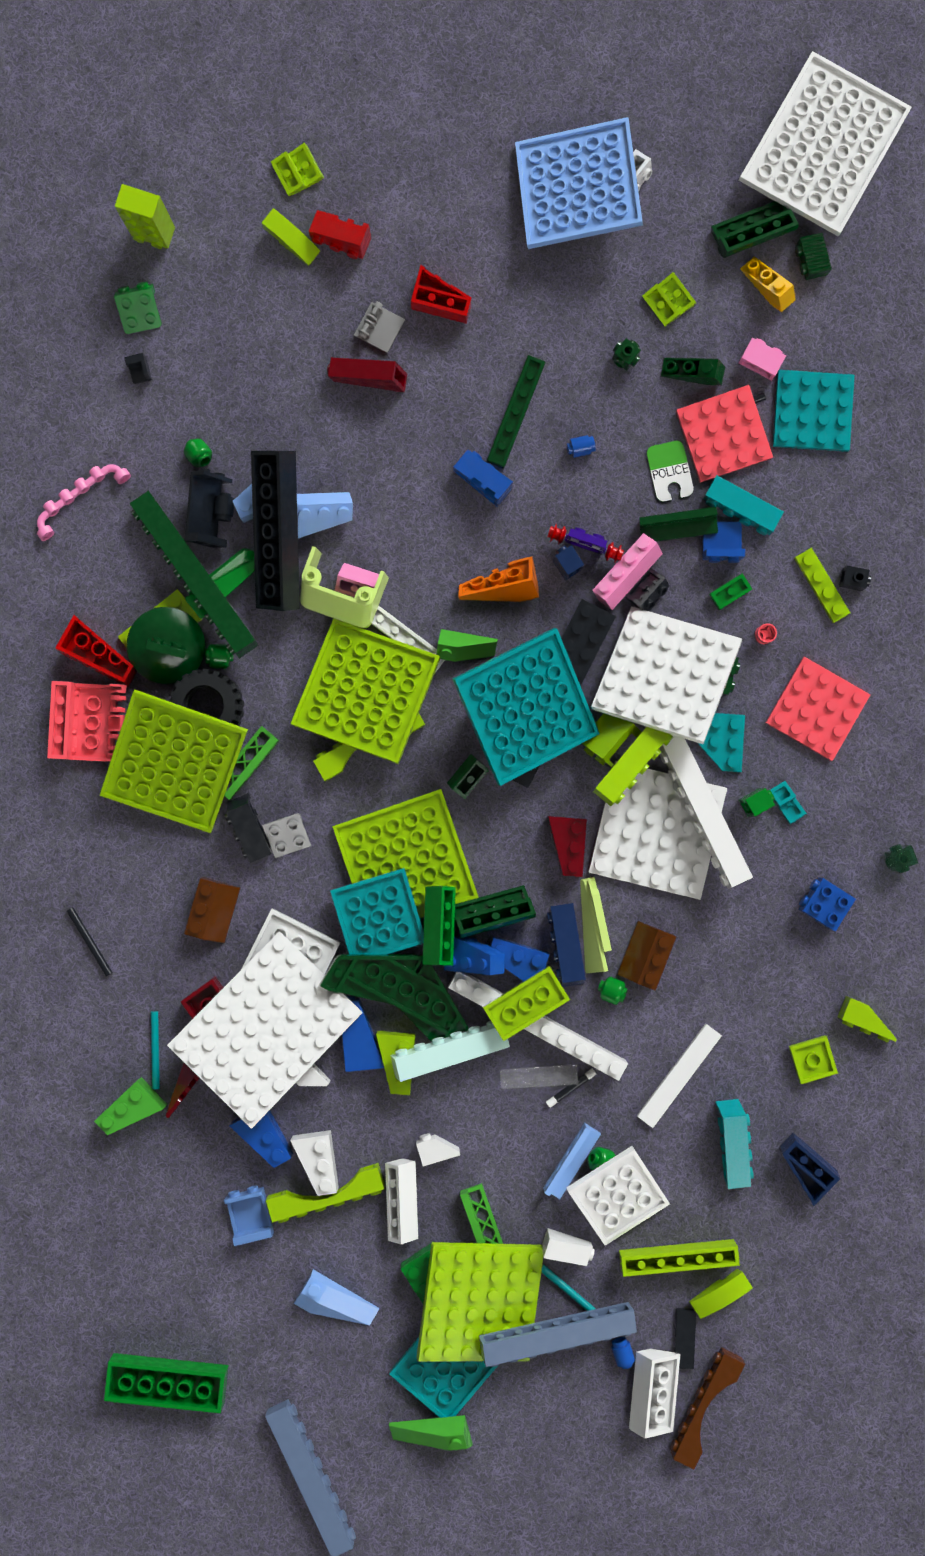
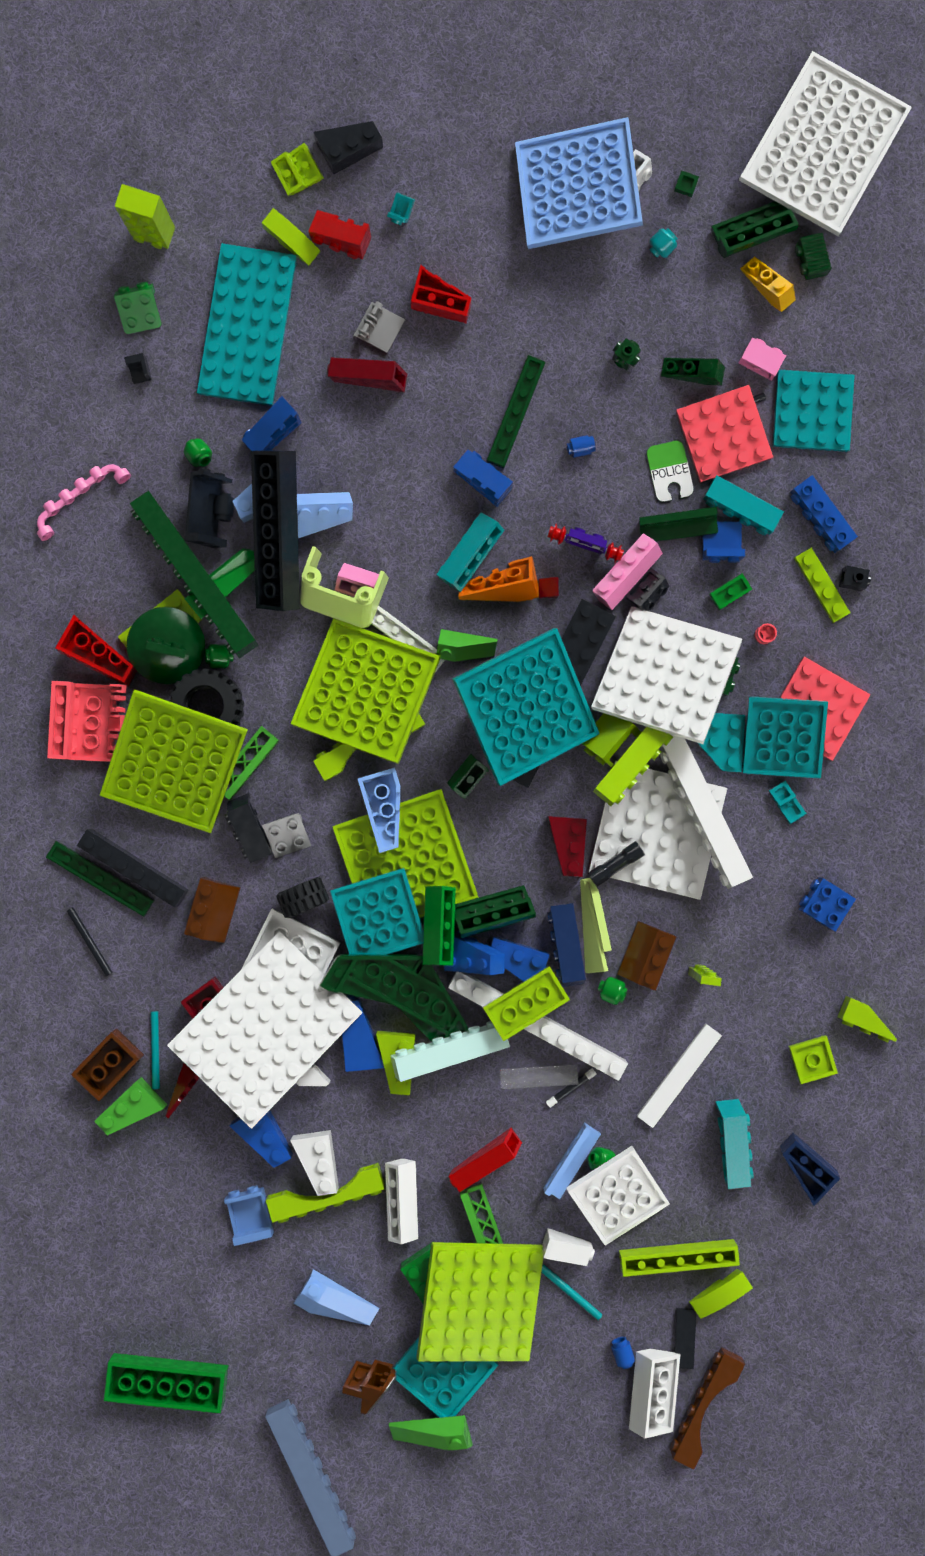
(100, 878): none -> dark green tile
(107, 1064): none -> reddish brown brick
(132, 867): none -> black brick
(247, 324): none -> teal plate
(272, 427): none -> blue wedge
(302, 897): none -> black tyre
(348, 144): none -> black wedge
(369, 1383): none -> reddish brown piece
(382, 803): none -> light blue wedge
(401, 209): none -> teal bracket
(435, 1149): white slope -> none
(470, 552): none -> teal brick
(486, 1160): none -> red slope
(549, 587): none -> dark red slope
(557, 1334): sand blue brick -> none
(568, 562): dark blue brick -> none
(615, 864): none -> black axle
(663, 243): none -> teal head
(669, 299): lime slope -> none
(686, 183): none -> dark green plate
(704, 975): none -> lime plate
(757, 802): green brick -> none
(785, 737): none -> teal plate
(823, 514): none -> blue brick
(900, 858): clear green brick -> none

